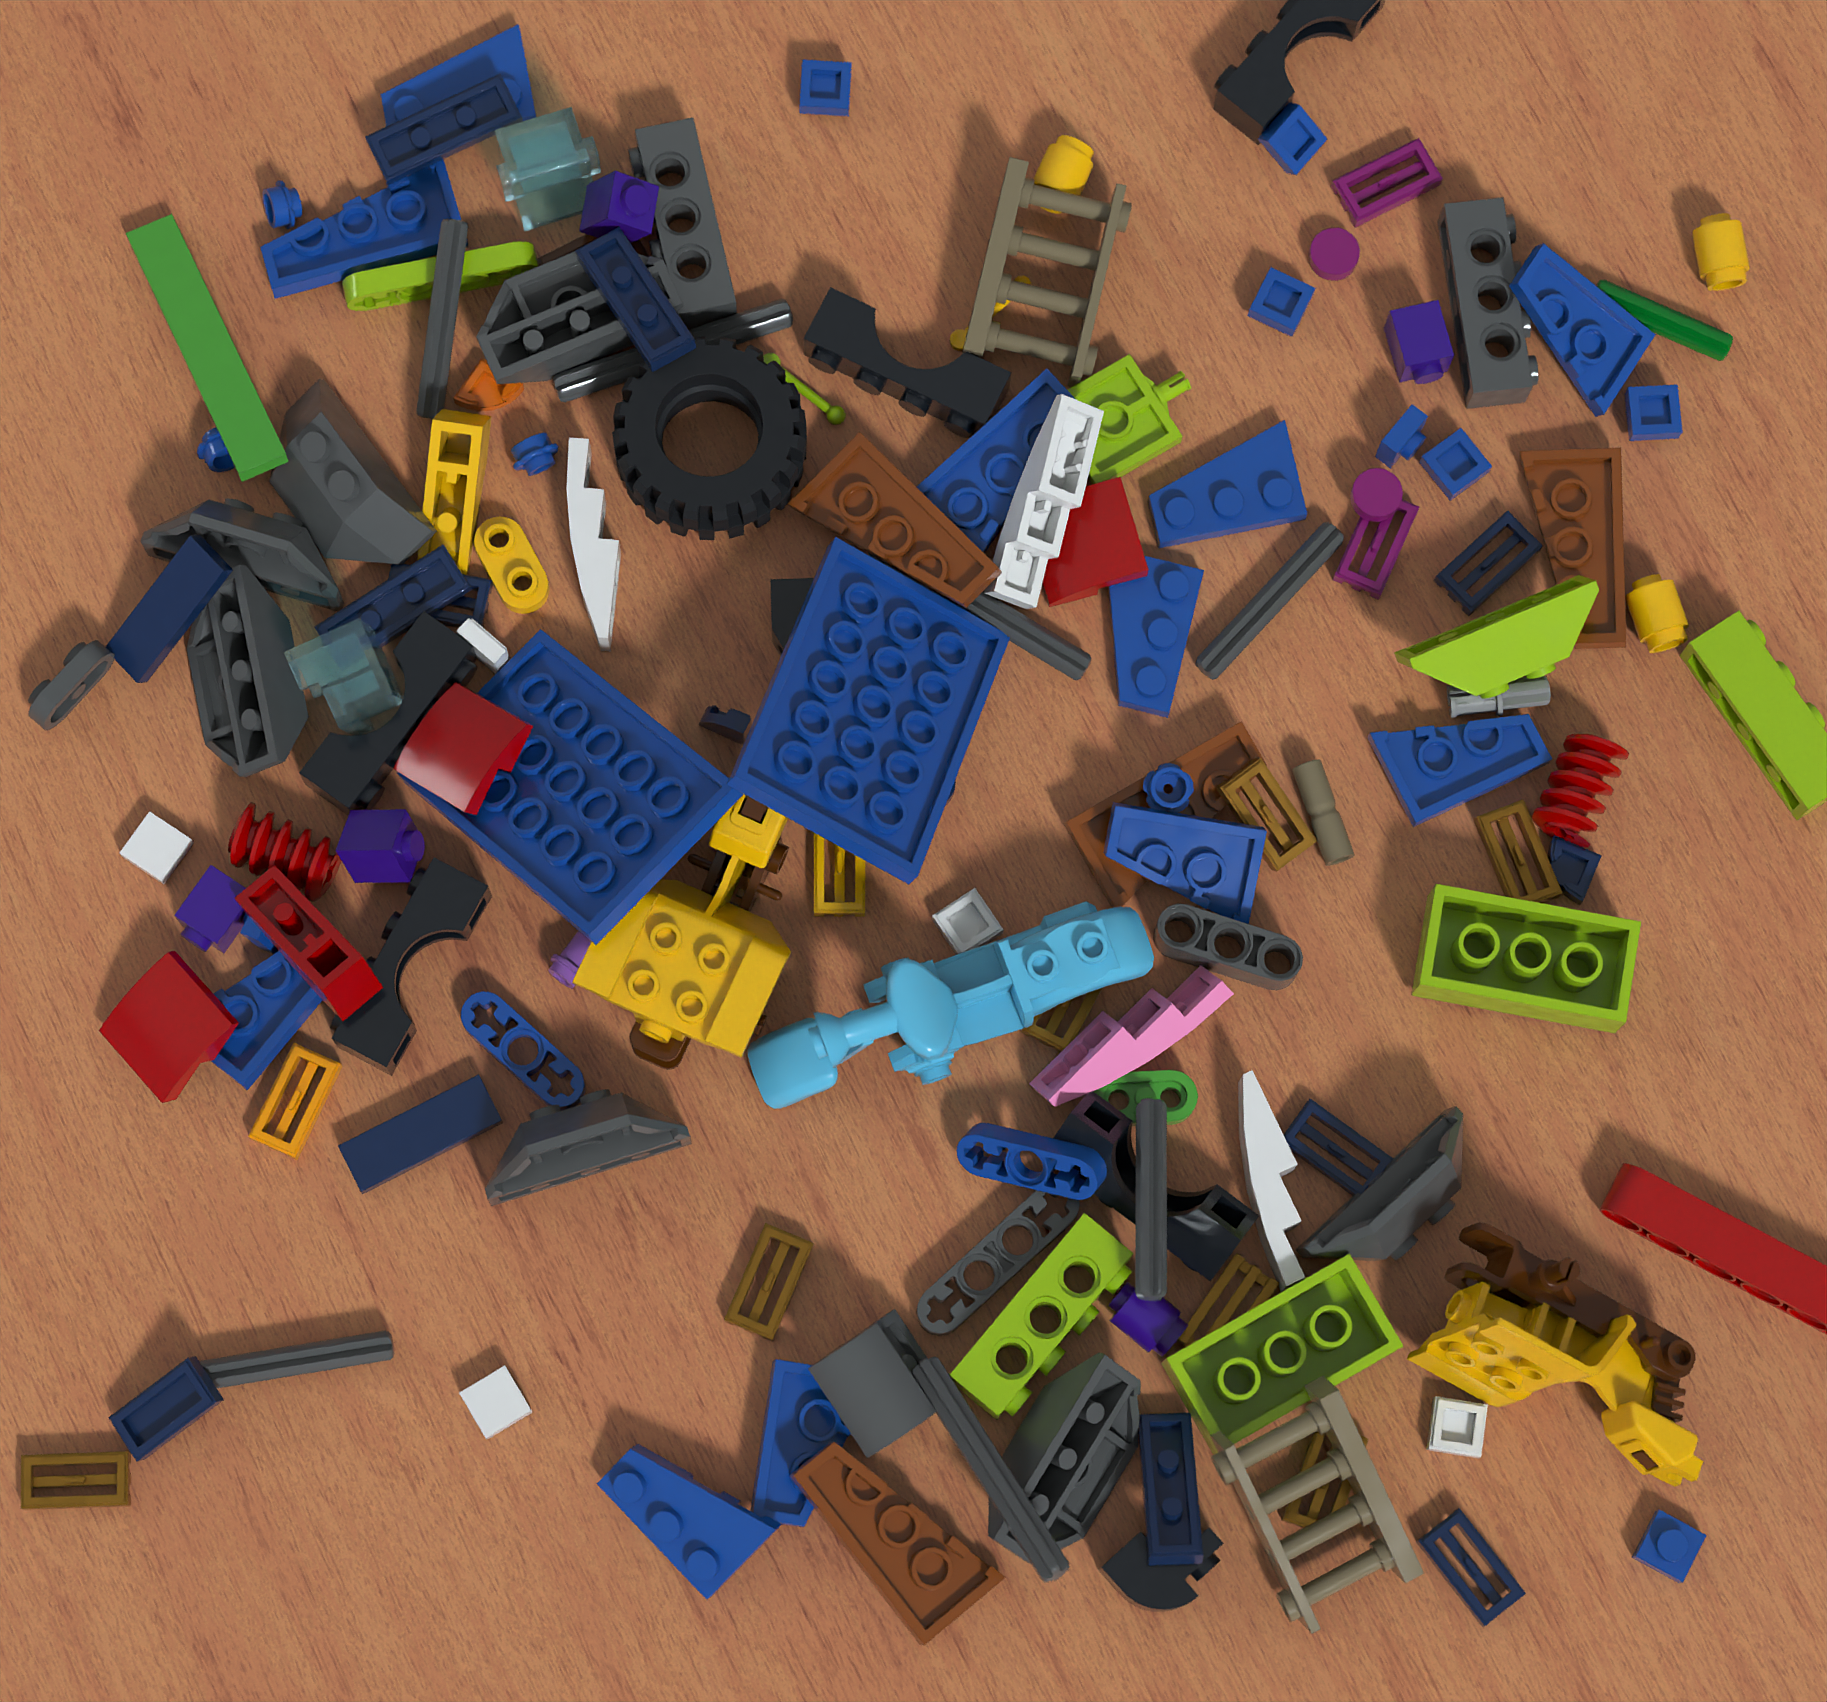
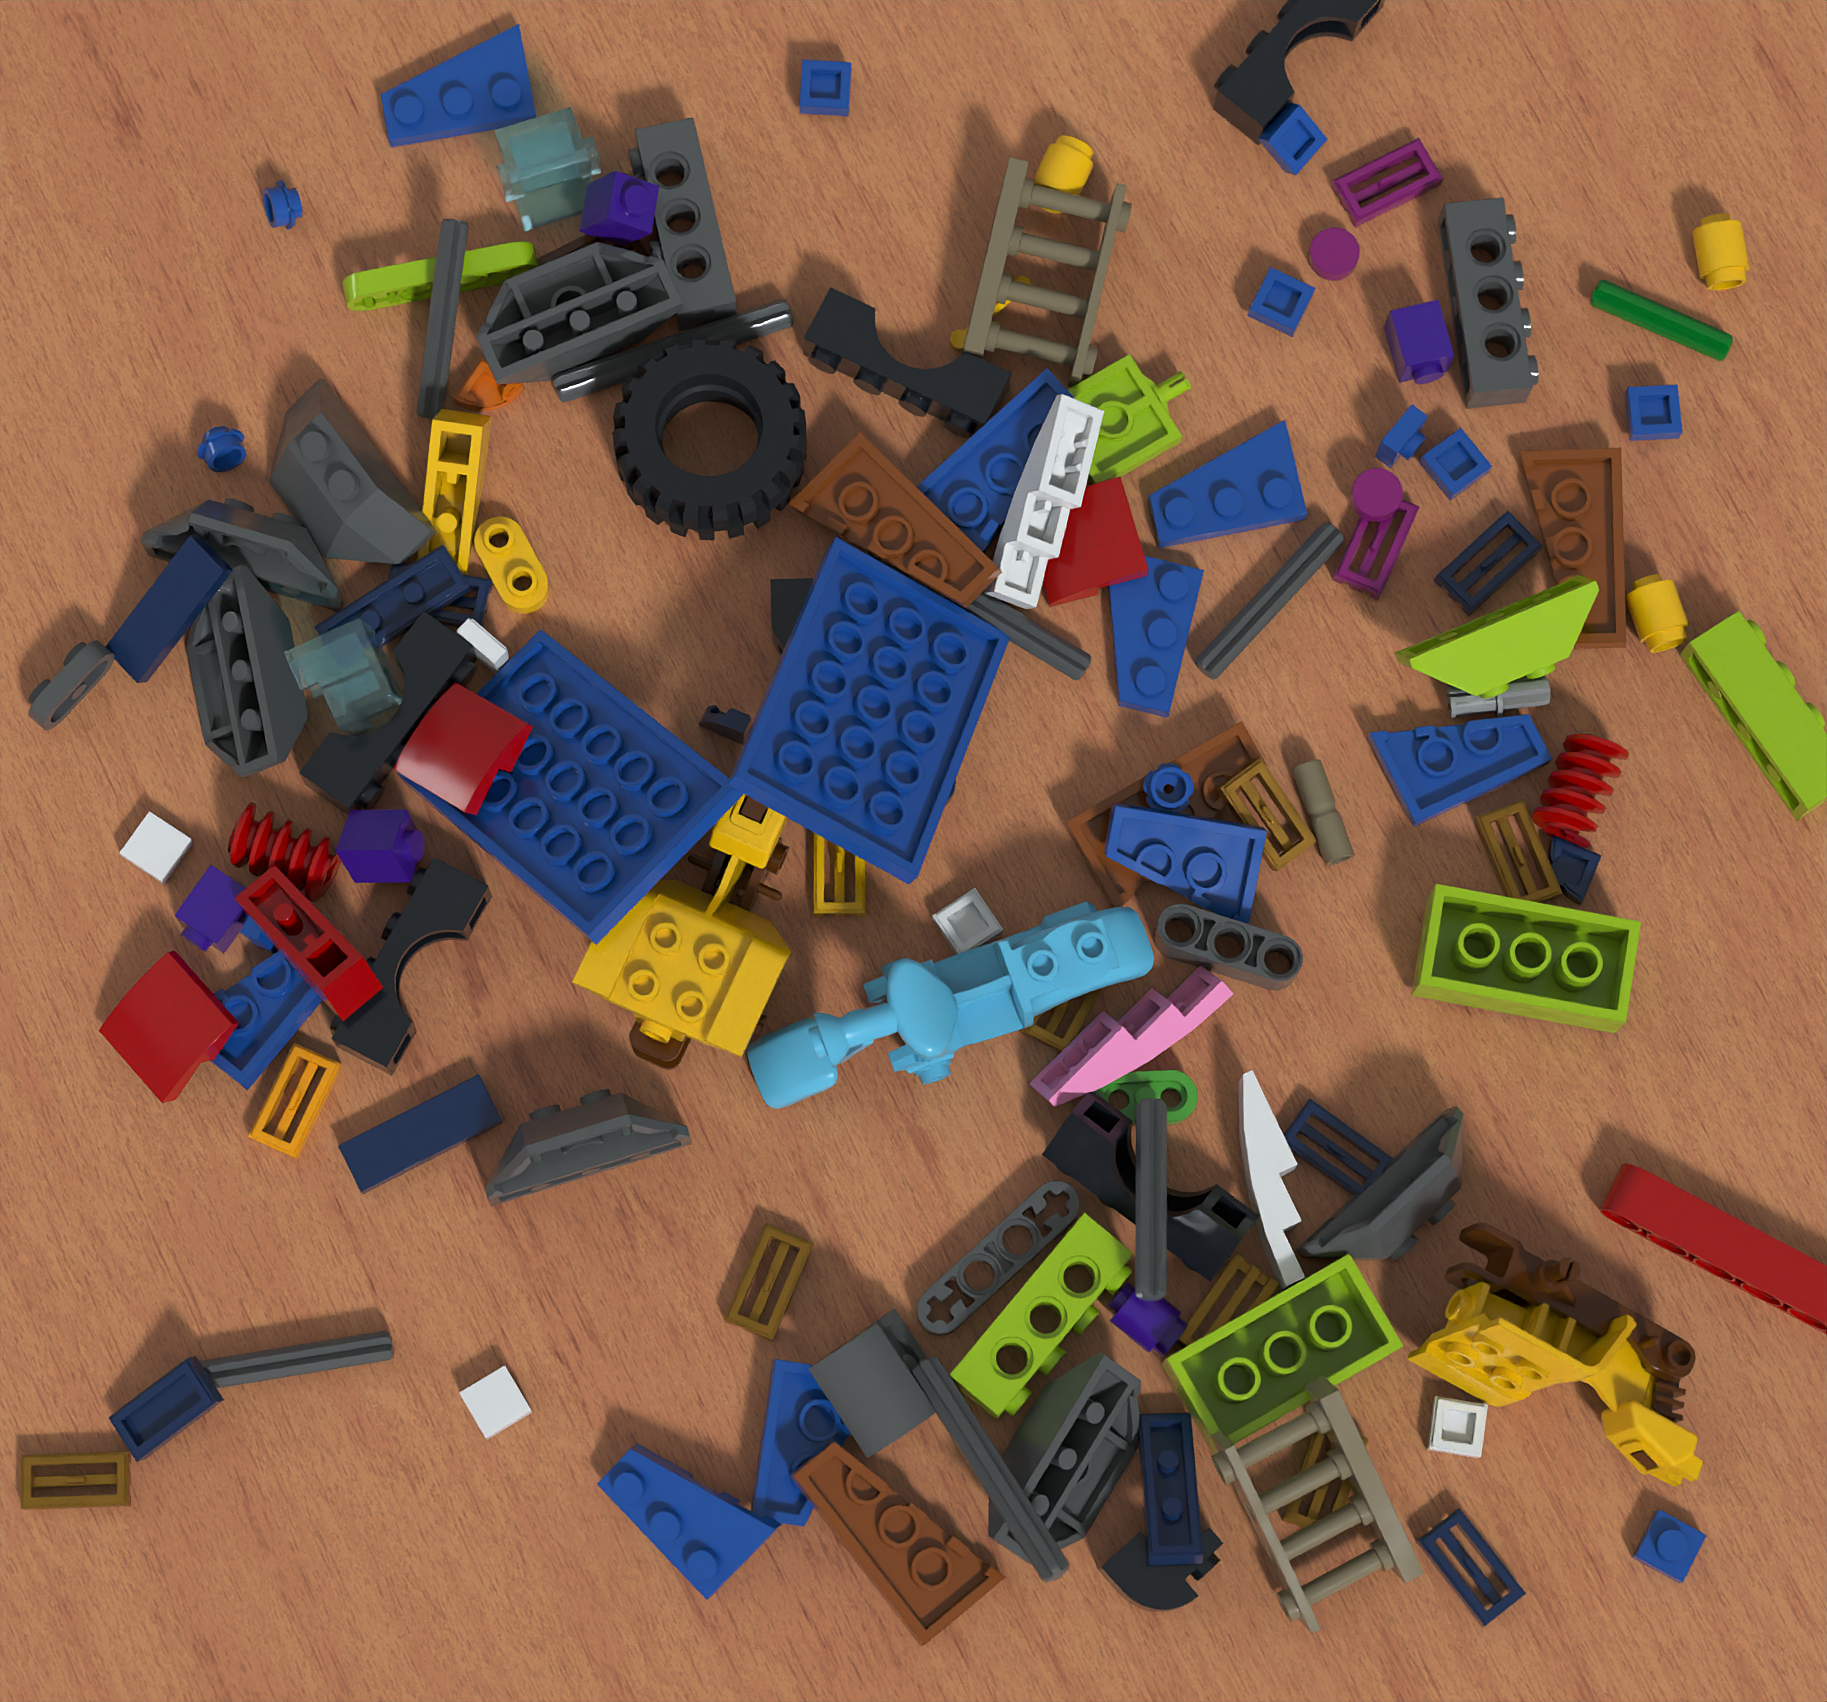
(207, 348): bright green tile -> none
(368, 234): blue wing -> none
(443, 129): dark blue tile -> none
(485, 1035): blue beam -> none
(534, 454): blue plate -> none
(567, 963): medium lavender pin -> none
(595, 557): white slope -> none
(635, 299): dark blue tile -> none
(834, 414): lime hinge -> none
(1052, 1152): blue beam -> none
(1582, 326): blue wing -> none

